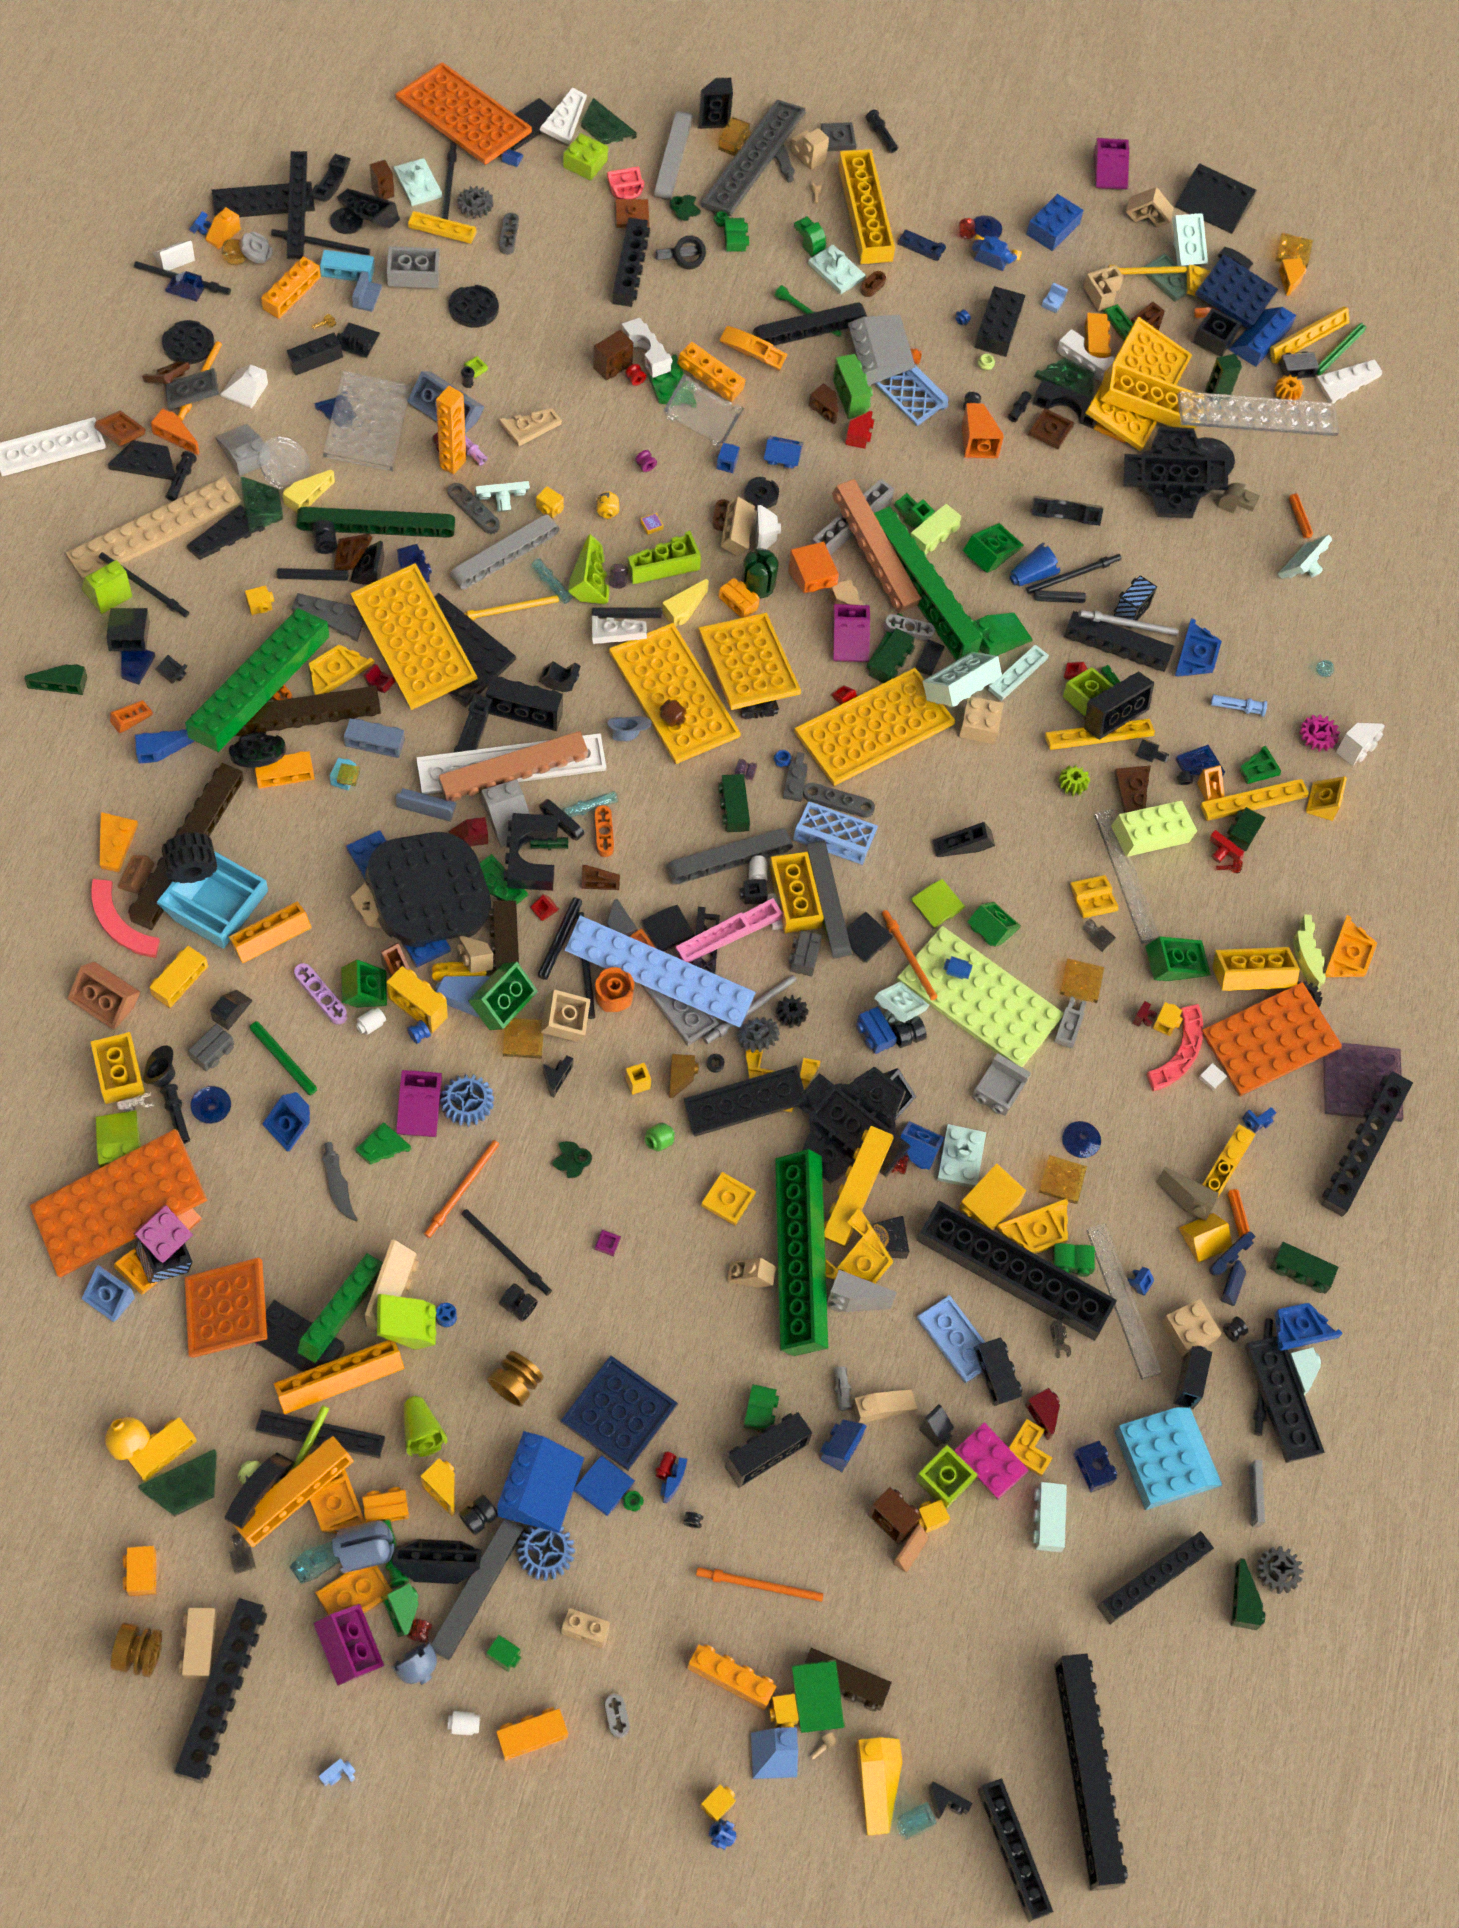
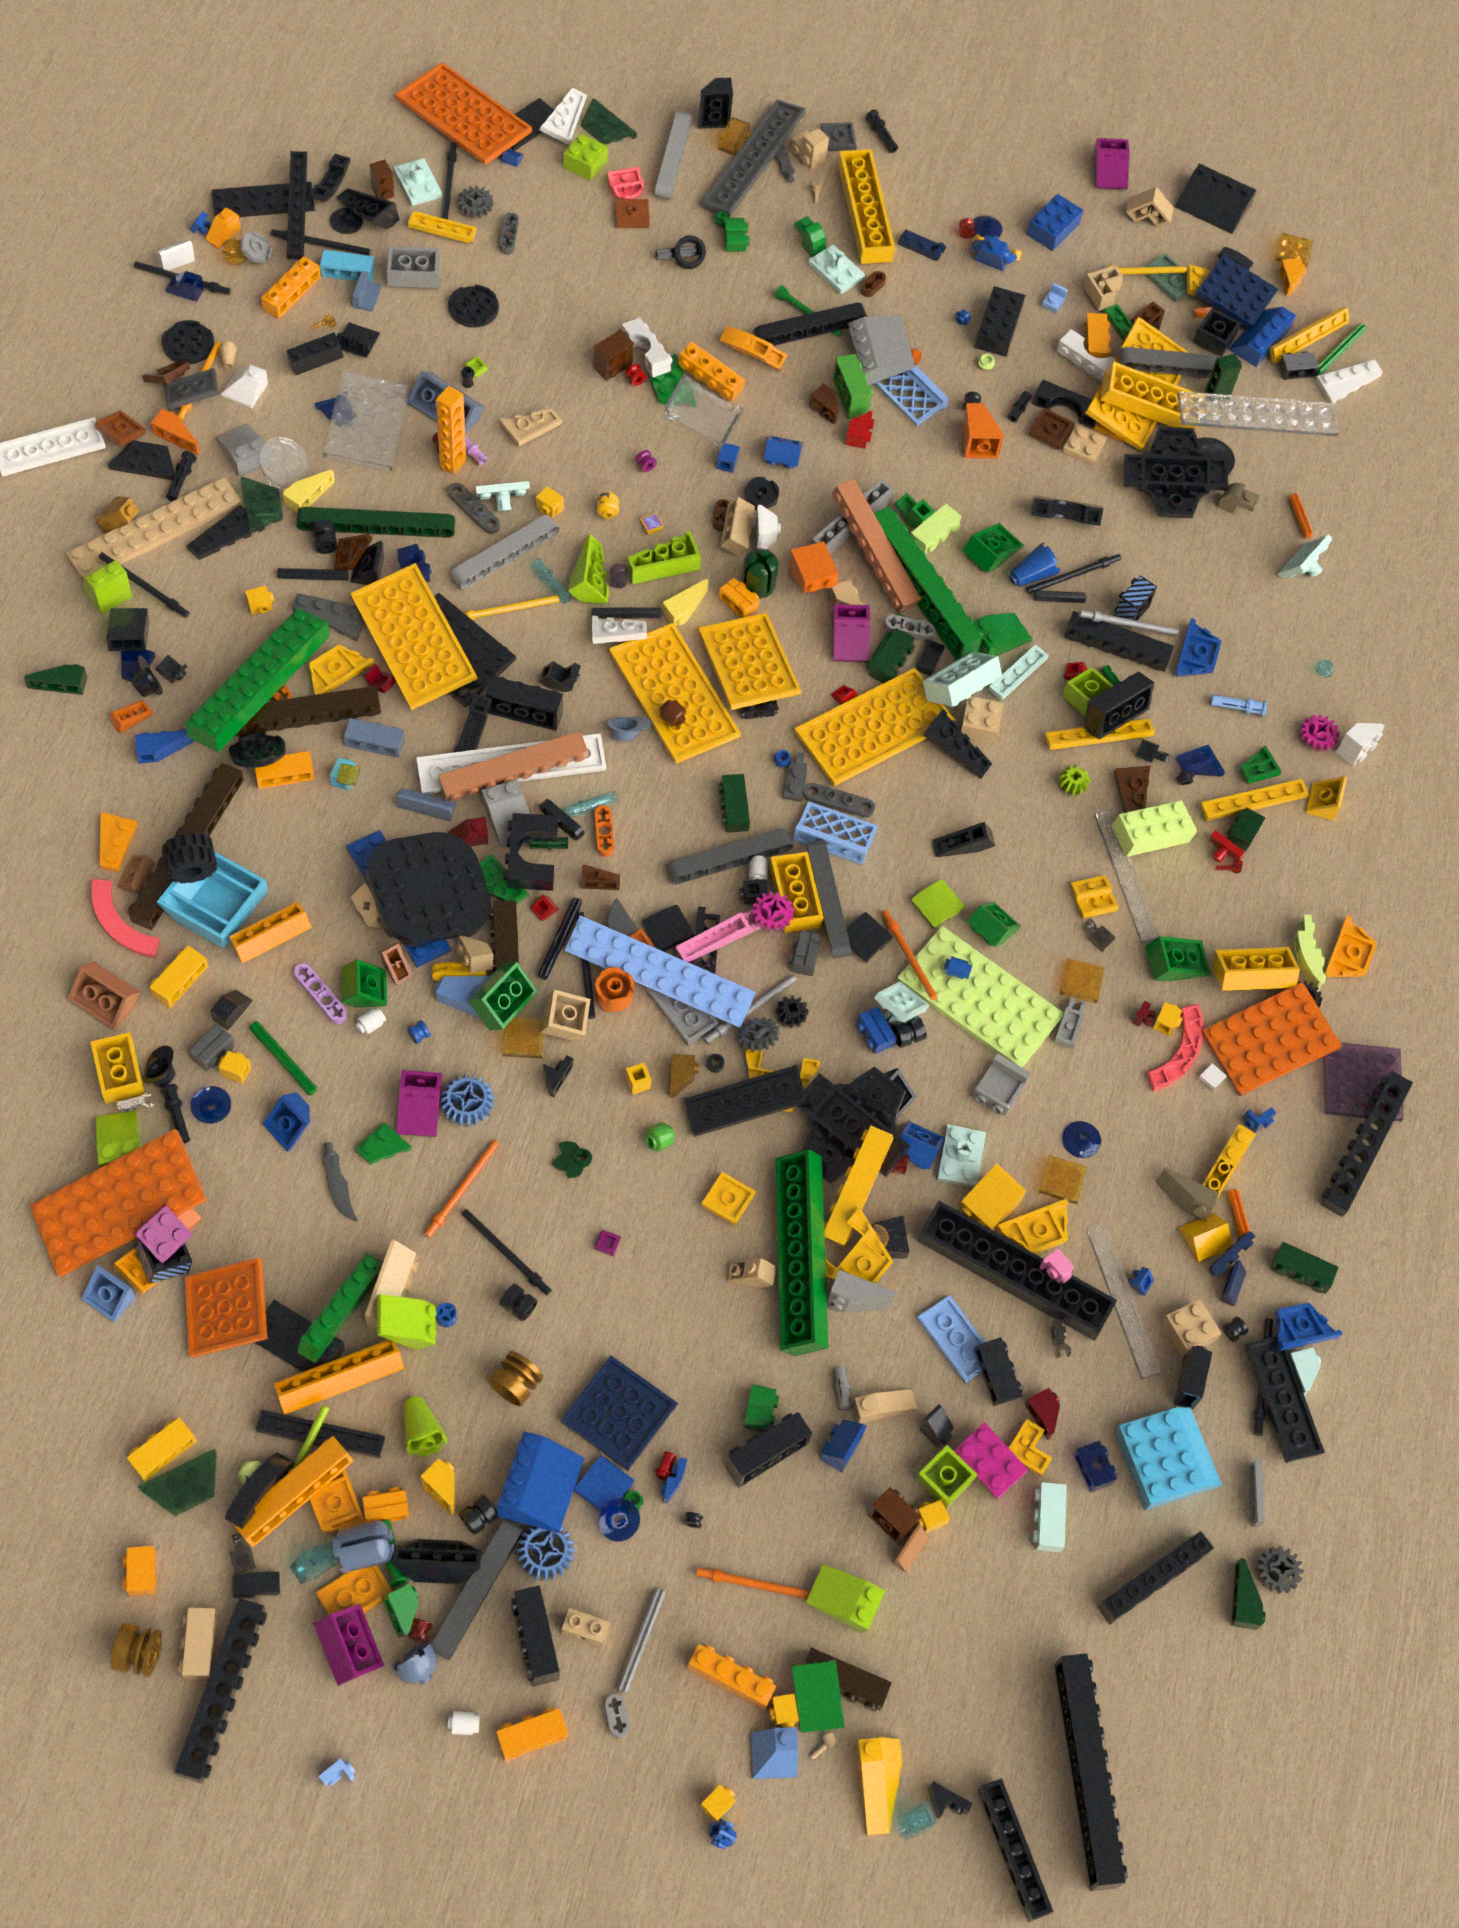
(117, 514): none -> pearl gold slope
(125, 1437): yellow cylinder -> none
(144, 679): none -> black piece
(228, 354): none -> tan cone
(234, 1066): none -> yellow brick
(256, 1583): none -> black slope
(417, 998): yellow brick -> none
(504, 1653): green brick -> none
(536, 1634): none -> black brick
(624, 1528): none -> clear blue dish
(630, 262): black brick -> none
(641, 1640): none -> light grey axle
(684, 207): dark green plate -> none
(742, 767): clear purple wheel -> none
(764, 907): none -> dark pink gear
(845, 1598): none -> lime slope
(956, 744): none -> black wing
(1057, 1266): none -> bright pink brick
(1069, 376): clear green wing -> none
(1074, 1258): green brick -> none
(1085, 444): none -> tan plate
(1167, 361): none -> dark grey beam
(1189, 239): light aqua plate -> none
(1211, 783): light orange slope -> none
(1288, 388): light orange gear -> none

